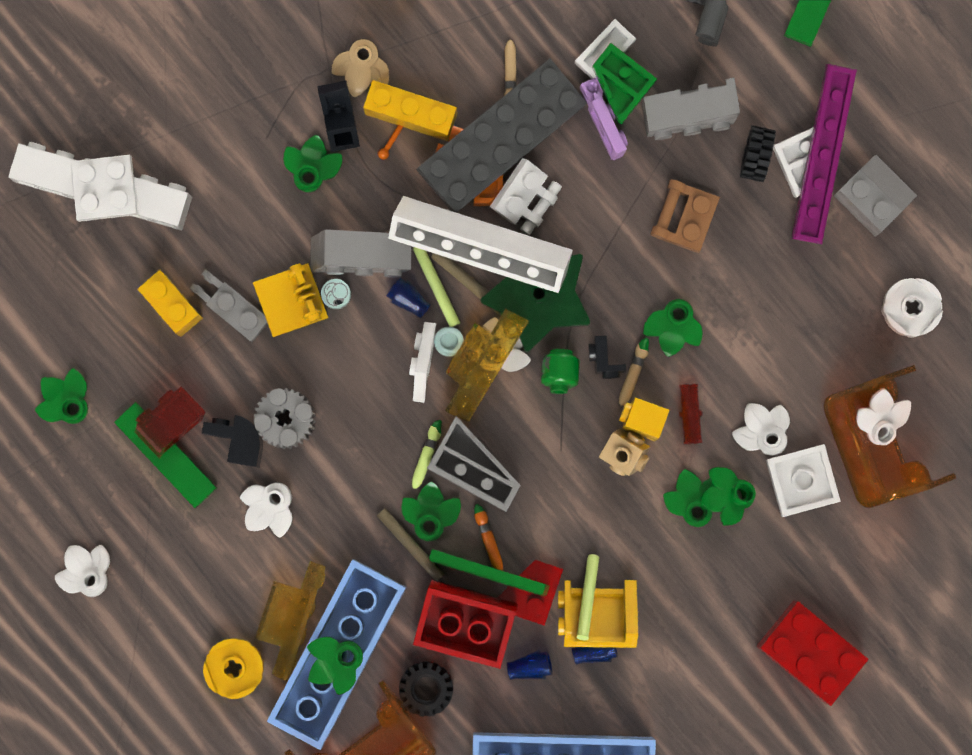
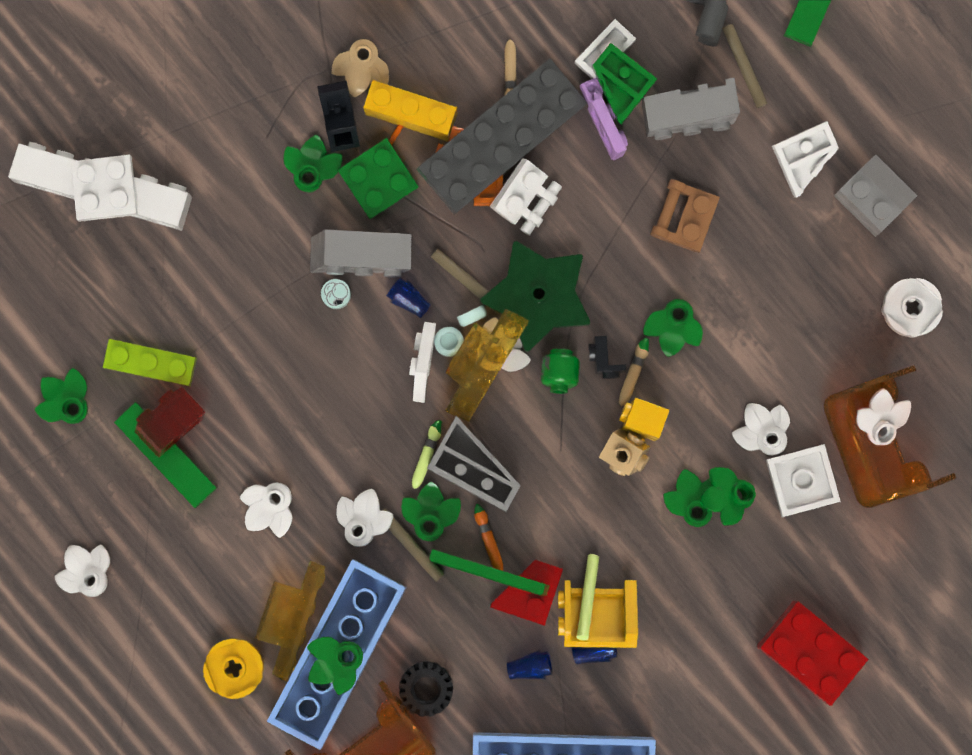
(149, 362): none -> lime plate
(170, 303): yellow brick -> none
(232, 307): light grey hinge -> none
(245, 442): black brick -> none
(279, 402): light grey brick -> none
(290, 300): yellow hinge -> none
(363, 513): none -> white plate
(378, 178): none -> green plate
(437, 287): yellowish green bar -> none
(465, 624): red brick -> none
(472, 316): none -> light aqua tile
(480, 244): white brick -> none
(690, 414): clear red pin -> none
(744, 66): none -> dark tan bar
(757, 153): black tyre -> none
(824, 153): magenta tile -> none

